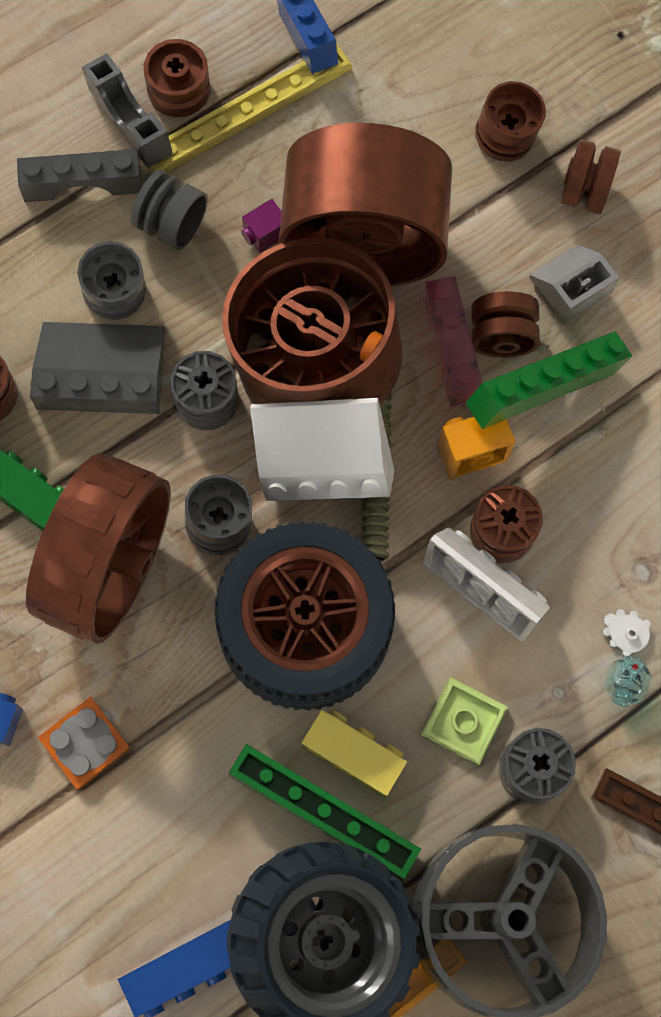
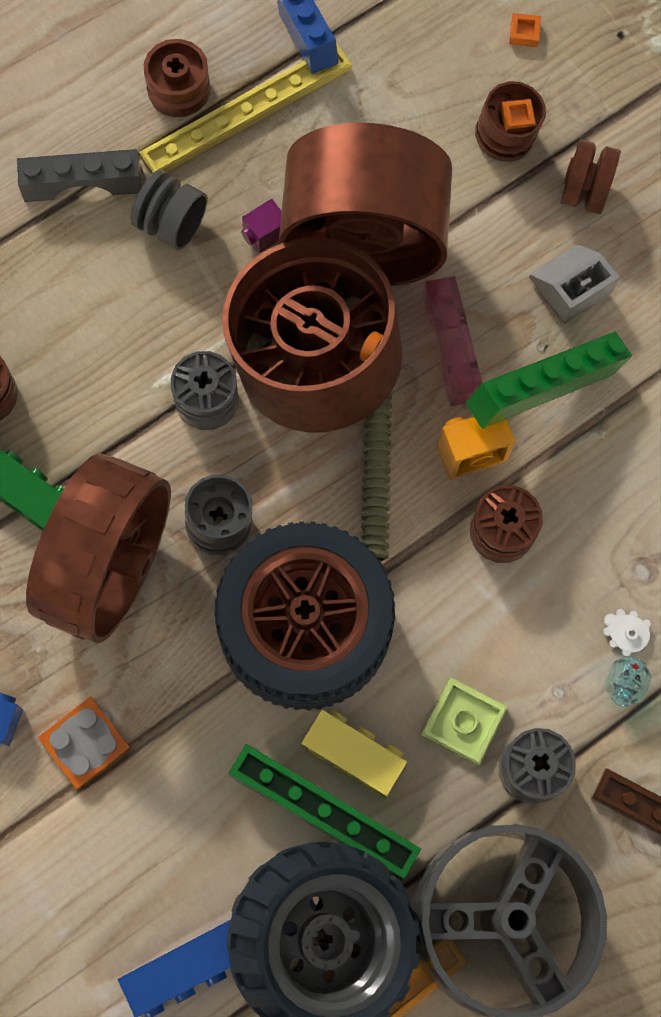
(98, 368): dark grey slope -> none
(104, 266): dark grey wheel -> none
(140, 129): dark grey arch -> none
(322, 450): white slope -> none
(485, 583): white slope -> none
(505, 324): copper wheel -> none
(518, 116): none -> orange tile
(525, 30): none -> orange tile

